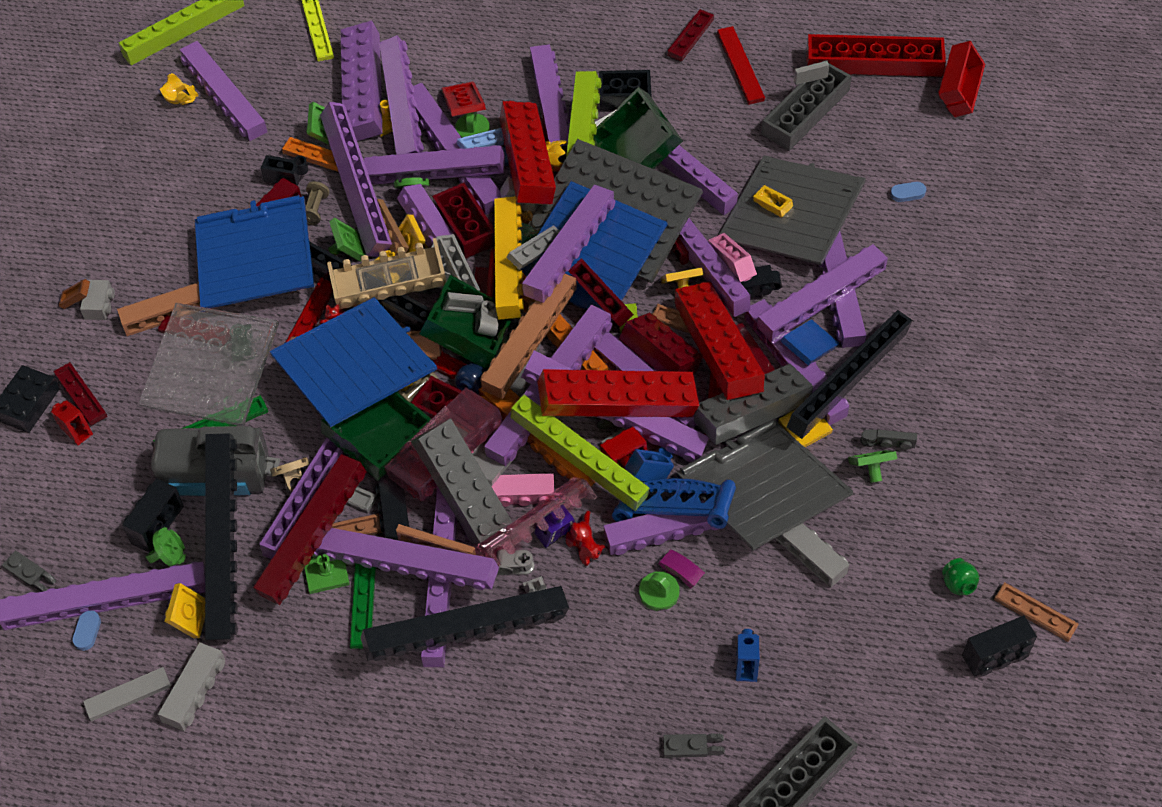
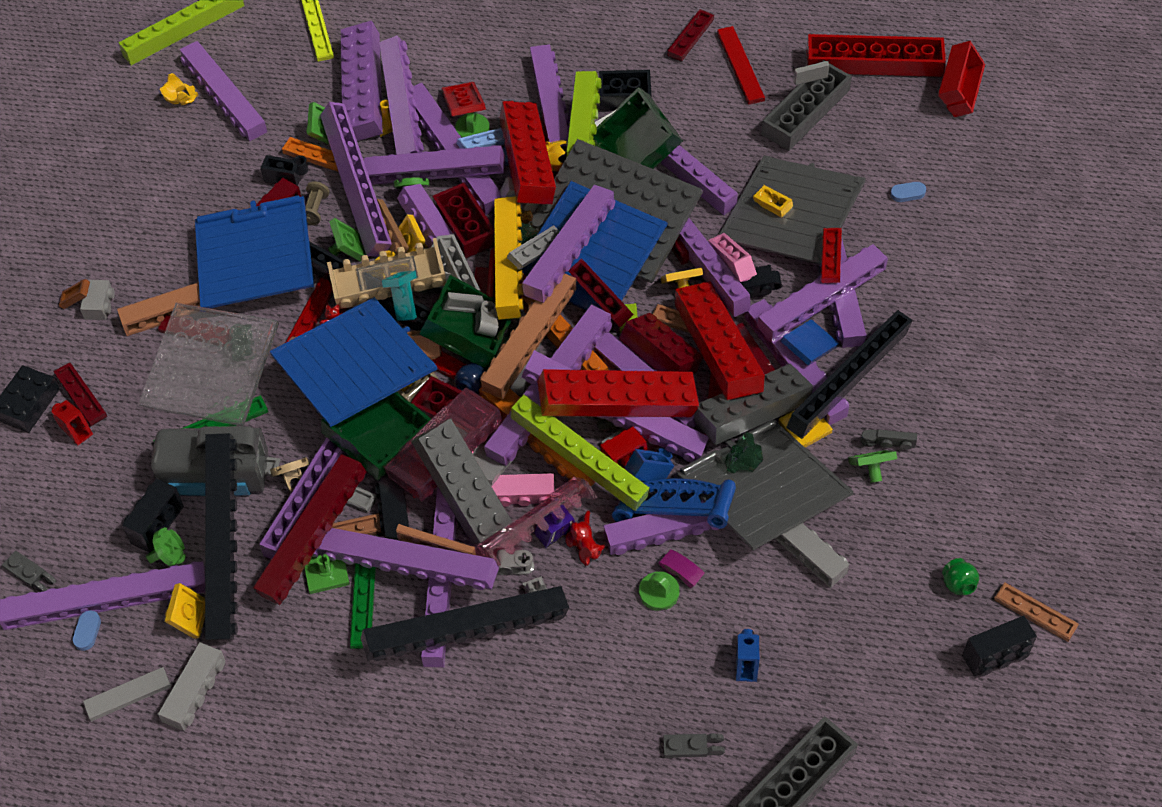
(402, 294): none -> teal bracket
(744, 455): none -> clear green brick
(831, 255): none -> red tile

